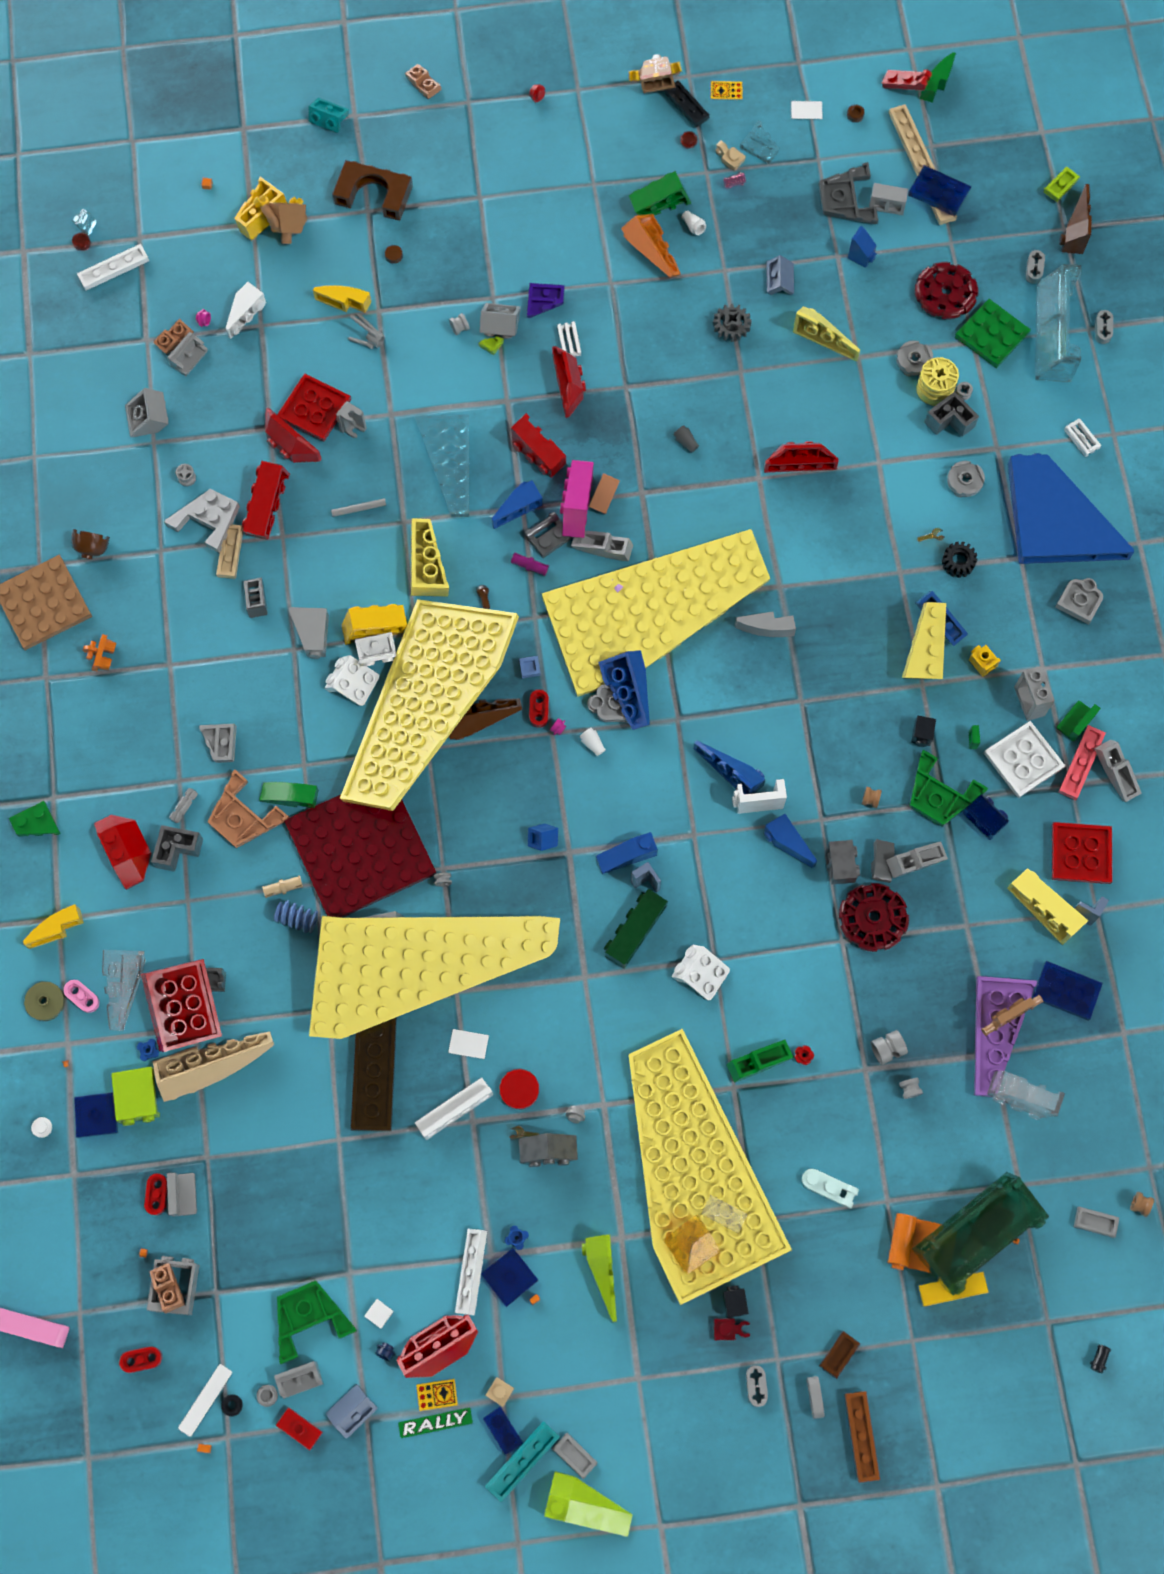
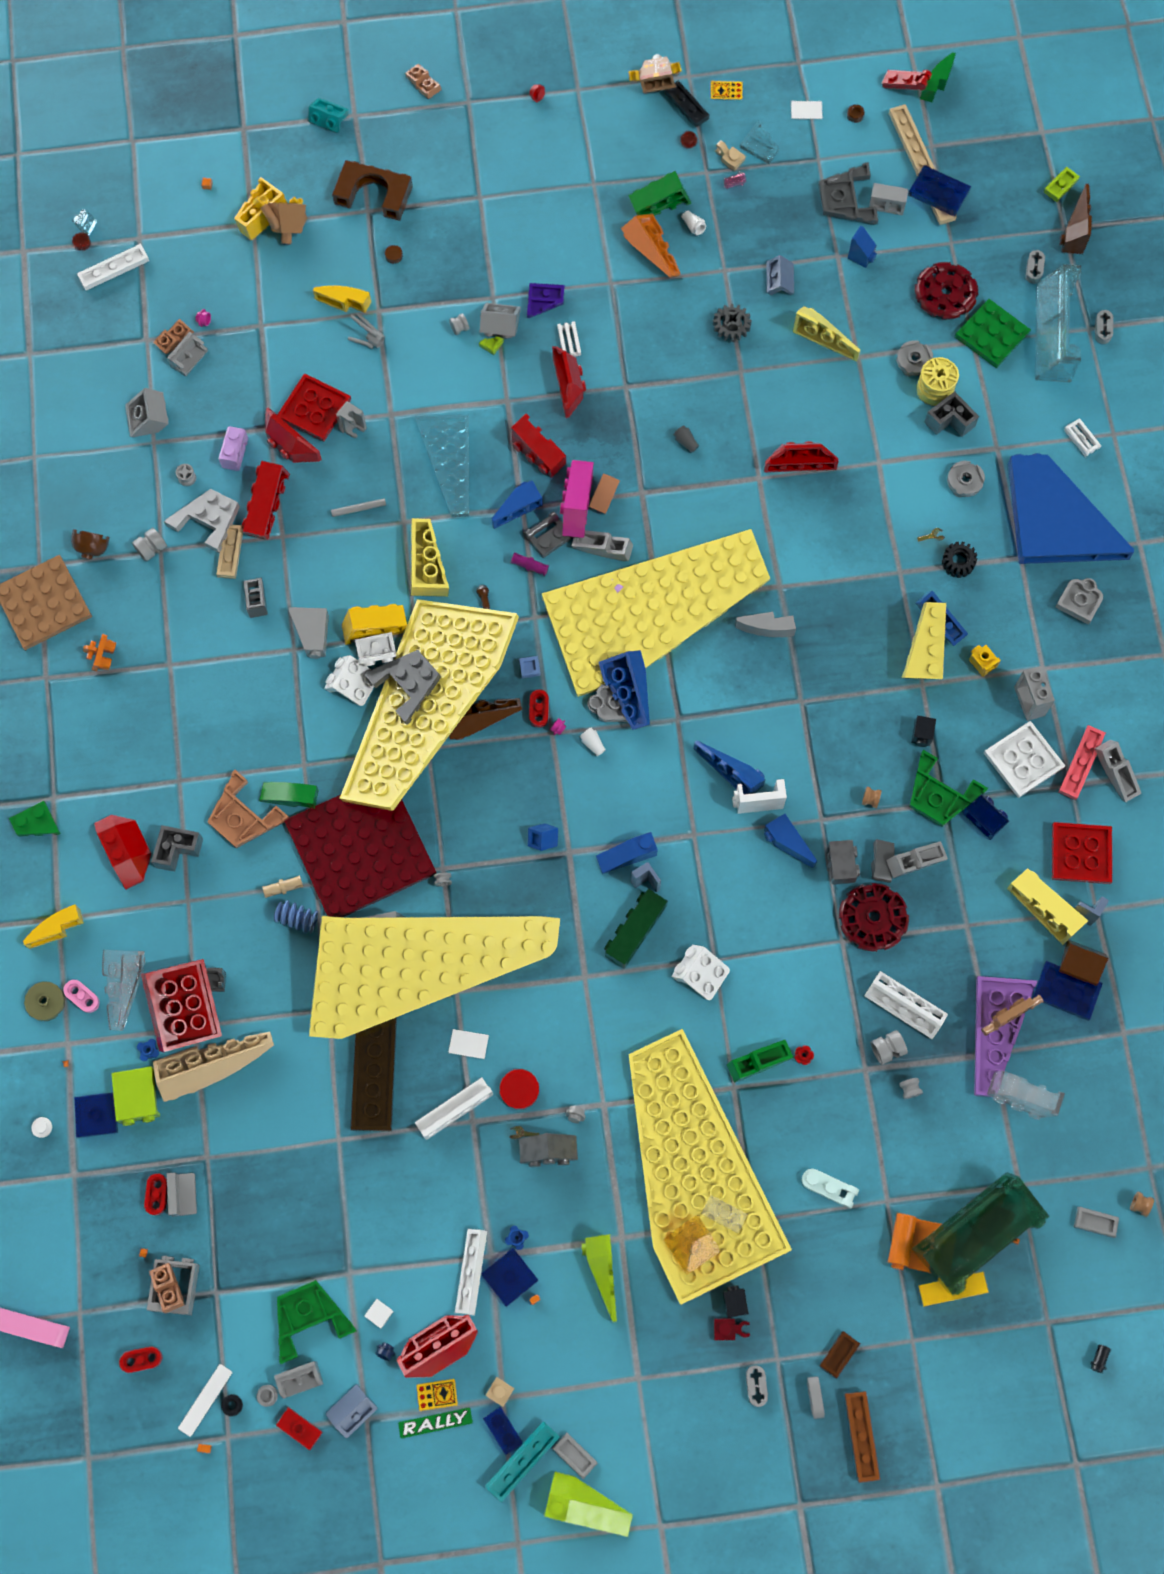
(149, 544): none -> light grey wheel
(183, 805): light grey axle -> none
(220, 741): light grey wing -> none
(233, 448): none -> lavender brick
(245, 305): white slope -> none
(413, 675): none -> wing
(904, 1006): none -> white fence
(965, 385): light grey bush -> none
(974, 737): green tile -> none
(1077, 720): green panel -> none
(1083, 962): none -> reddish brown slope

